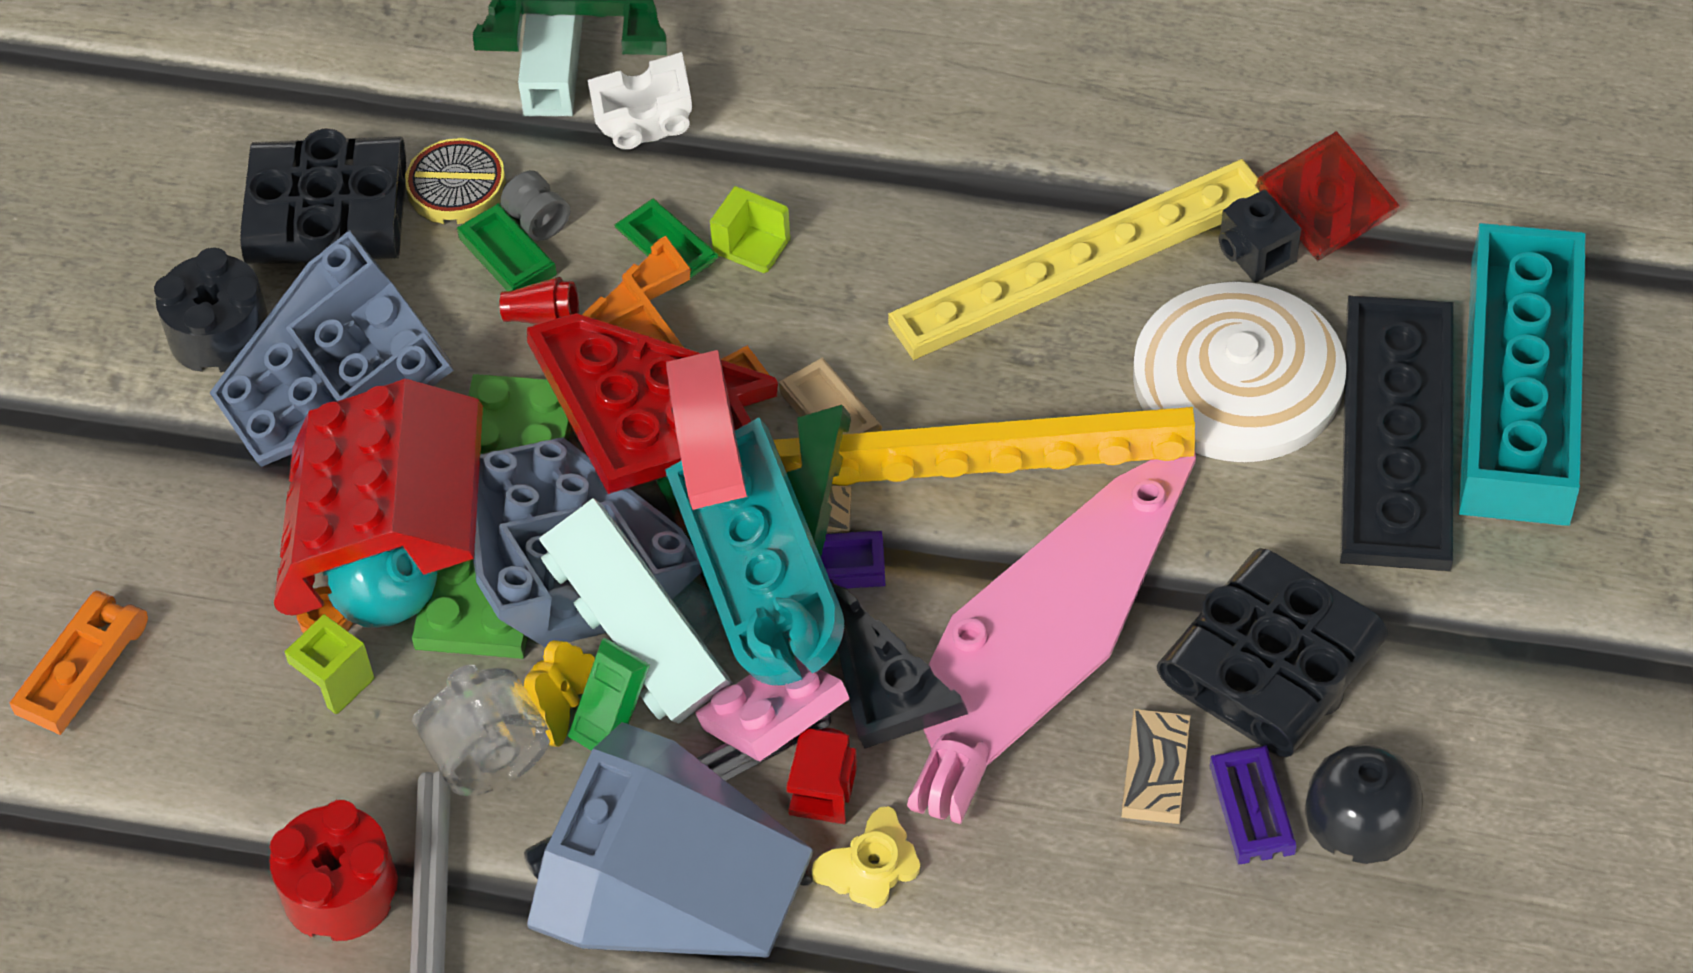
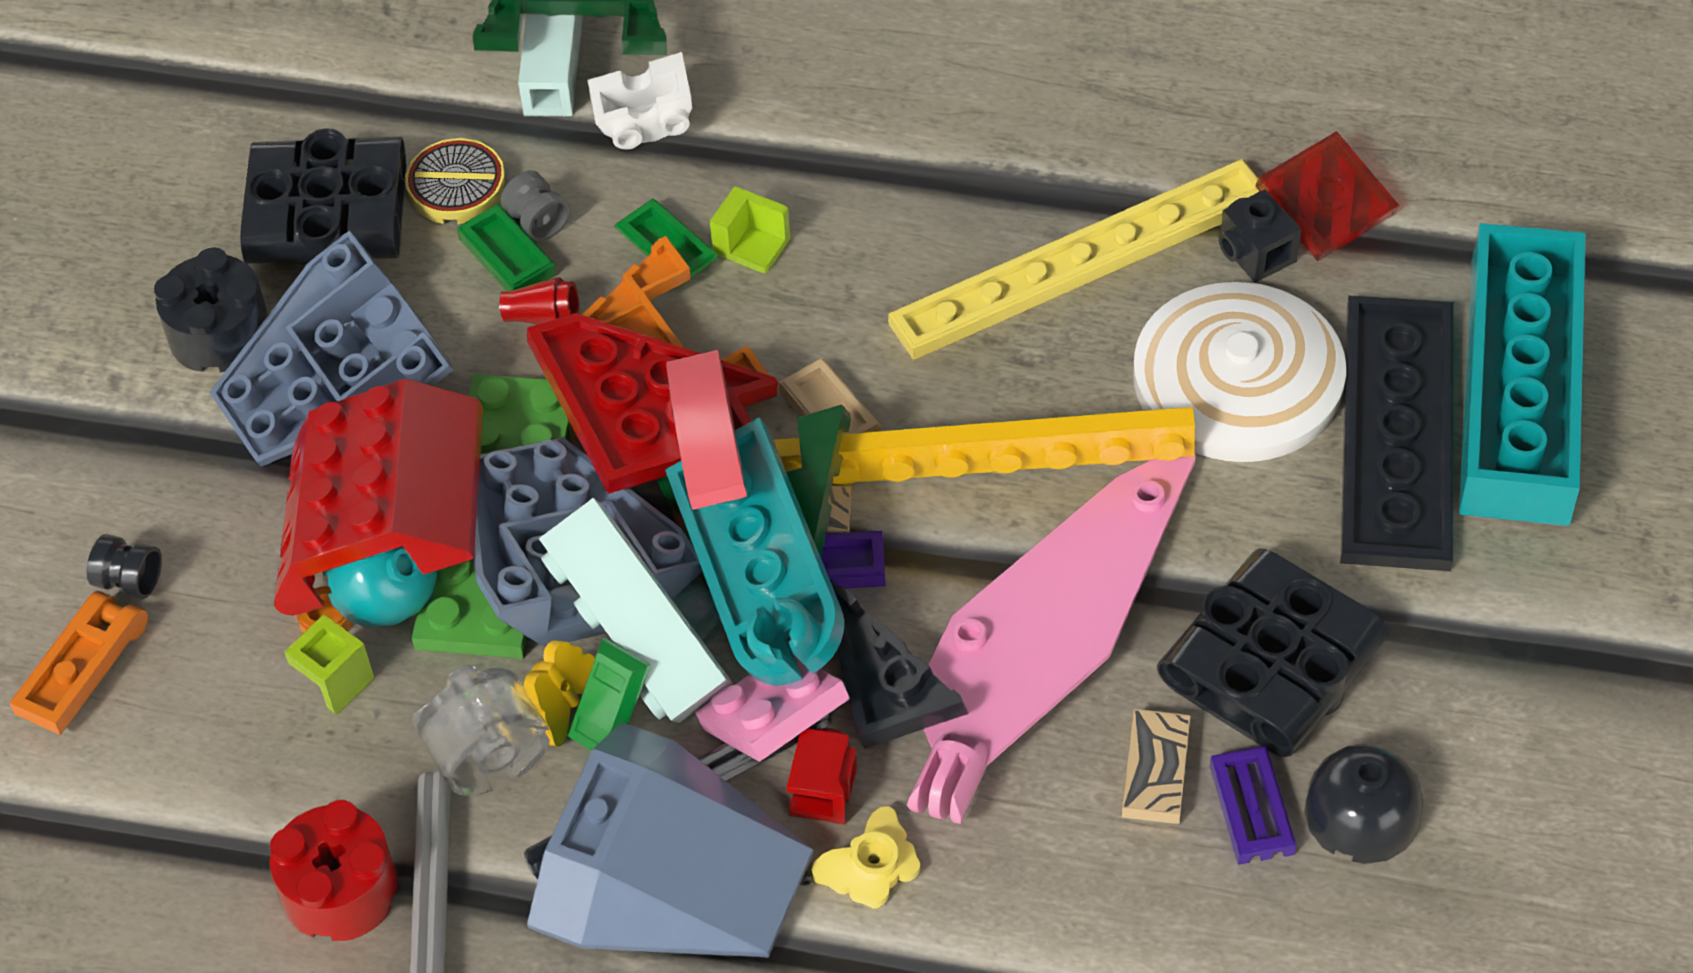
(121, 565): none -> black wheel

